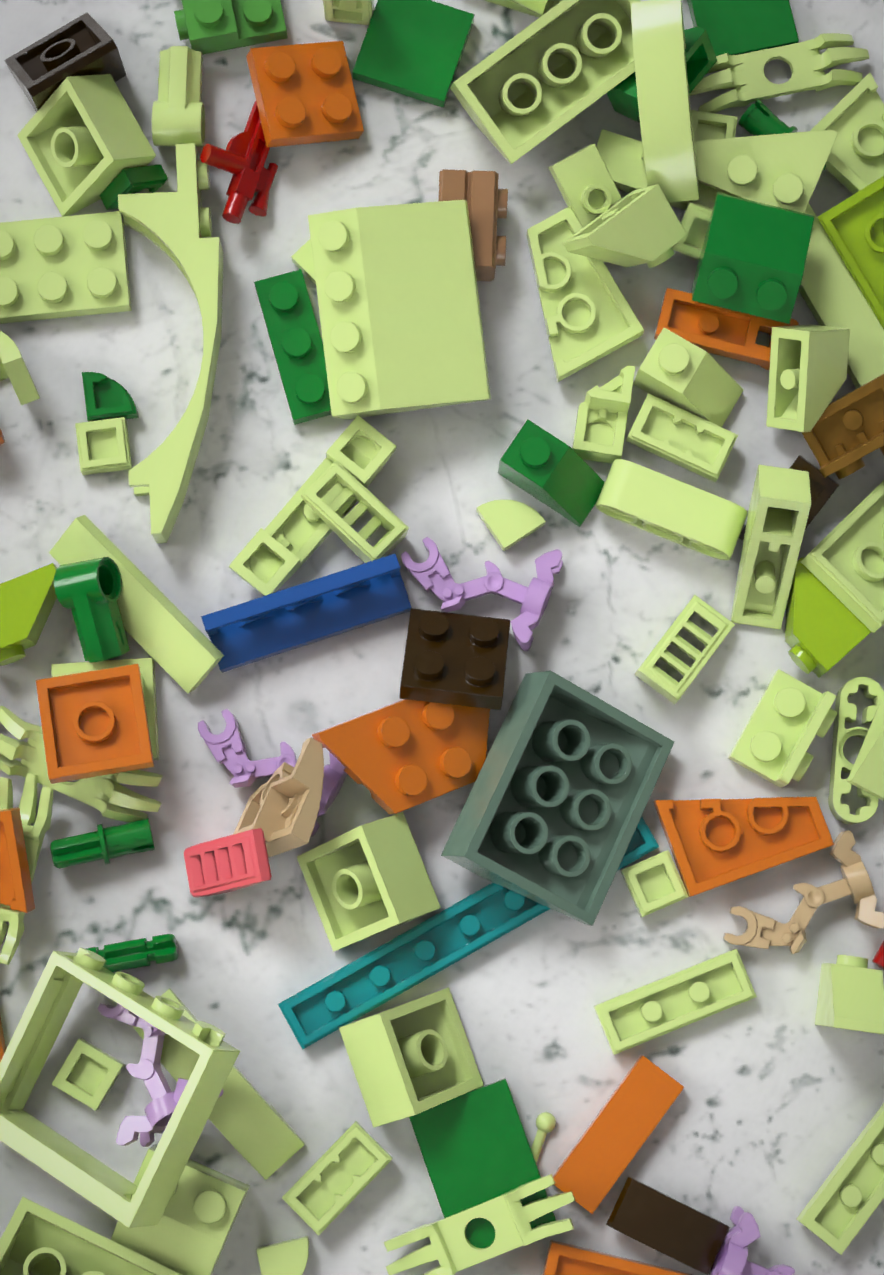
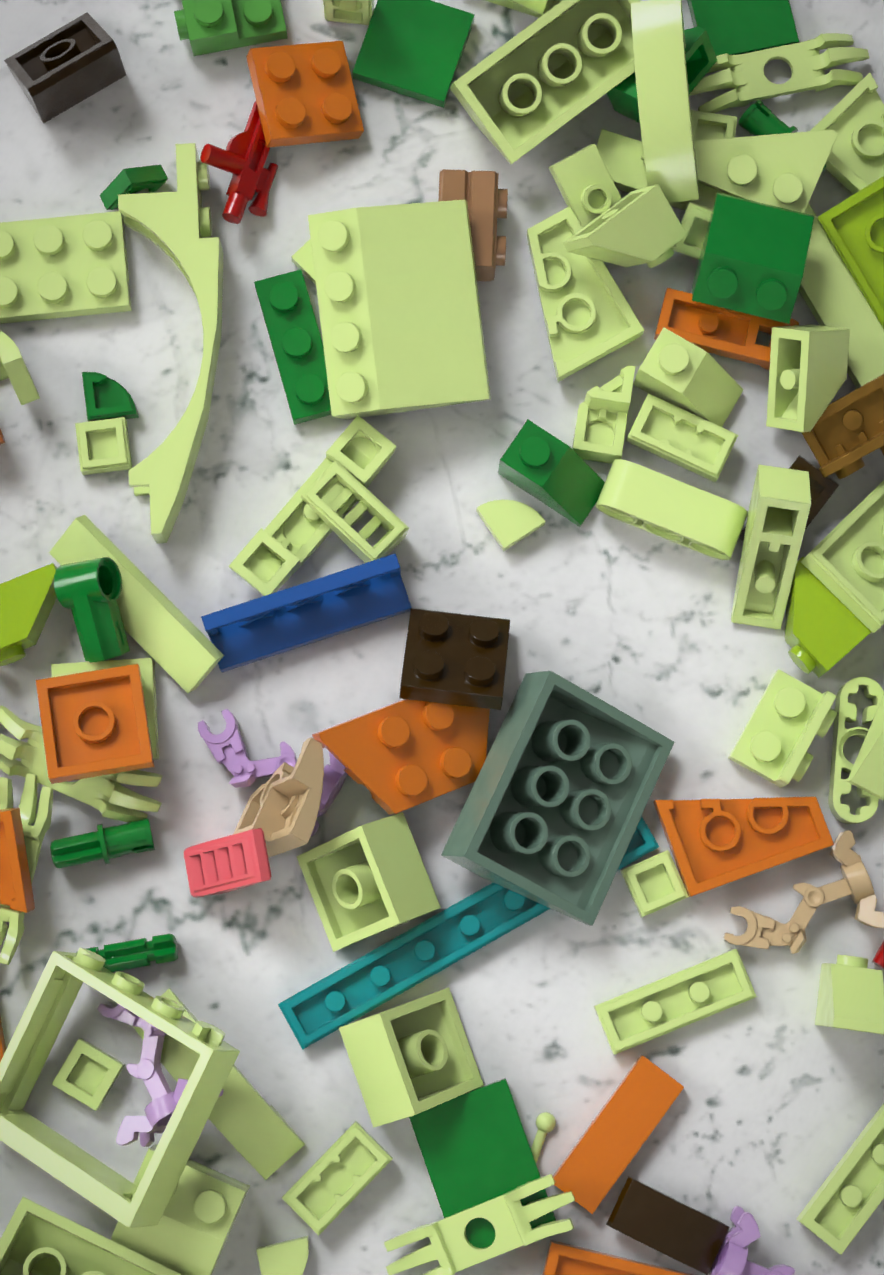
(84, 140): yellowish green slope -> none
(179, 113): yellowish green piece -> none
(436, 577): lavender piece -> none
(662, 681): yellowish green slope -> none

